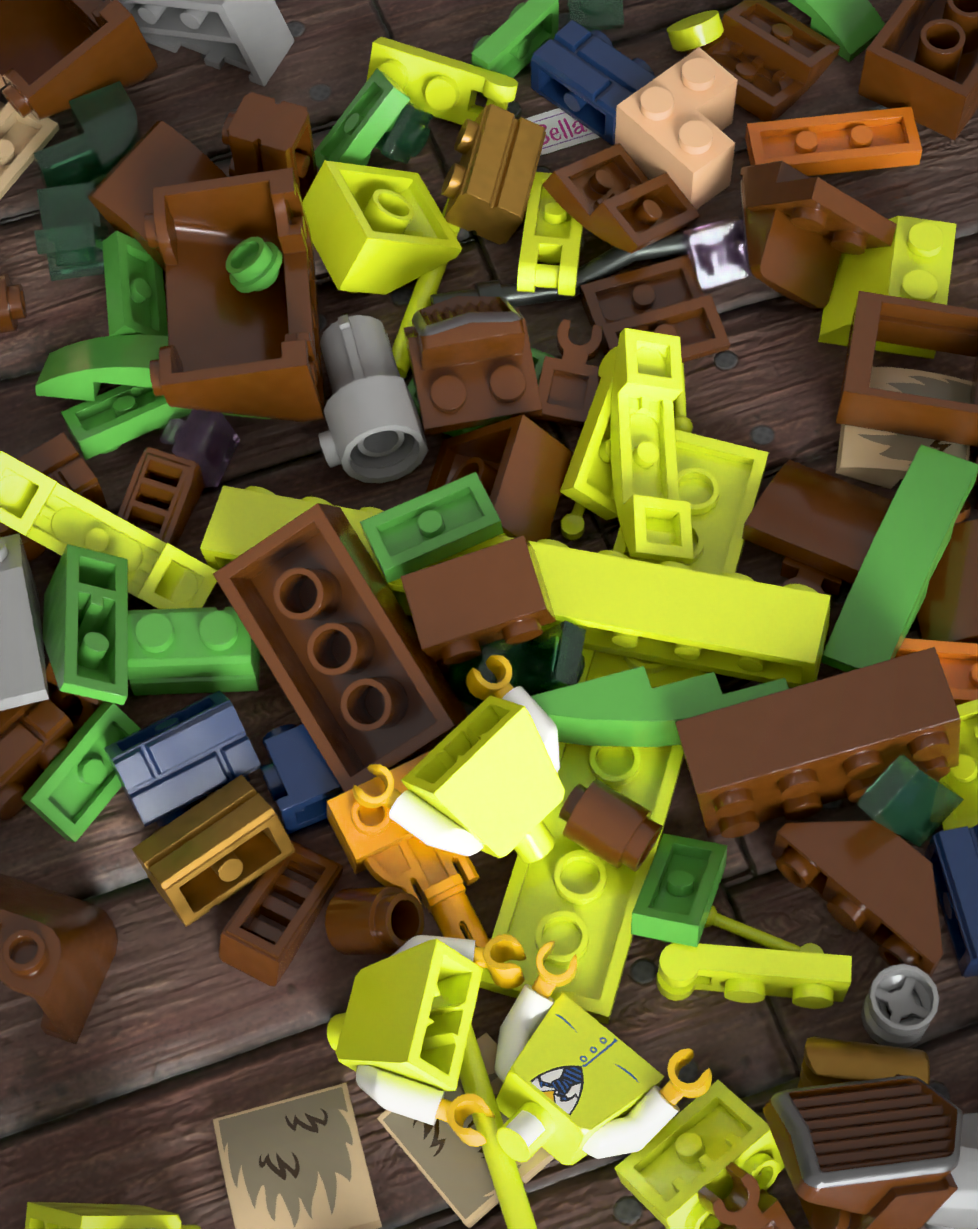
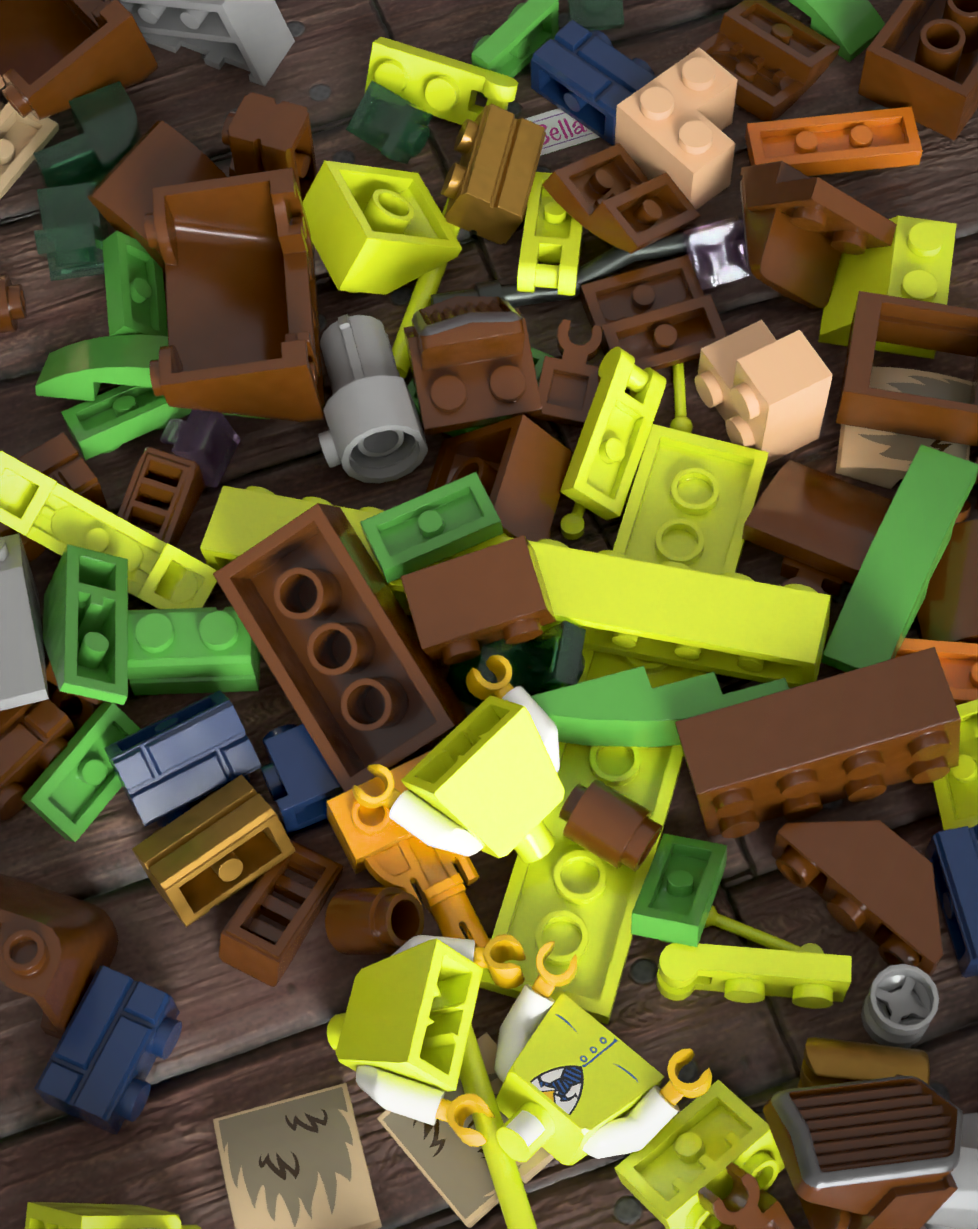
(110, 1051): none -> dark blue brick
(254, 265): bright green plate -> none
(363, 122): bright green plate -> none
(644, 447): neon yellow slope -> none
(695, 30): neon yellow tile -> none
(765, 388): none -> light nougat brick
(909, 800): clear green tile -> none

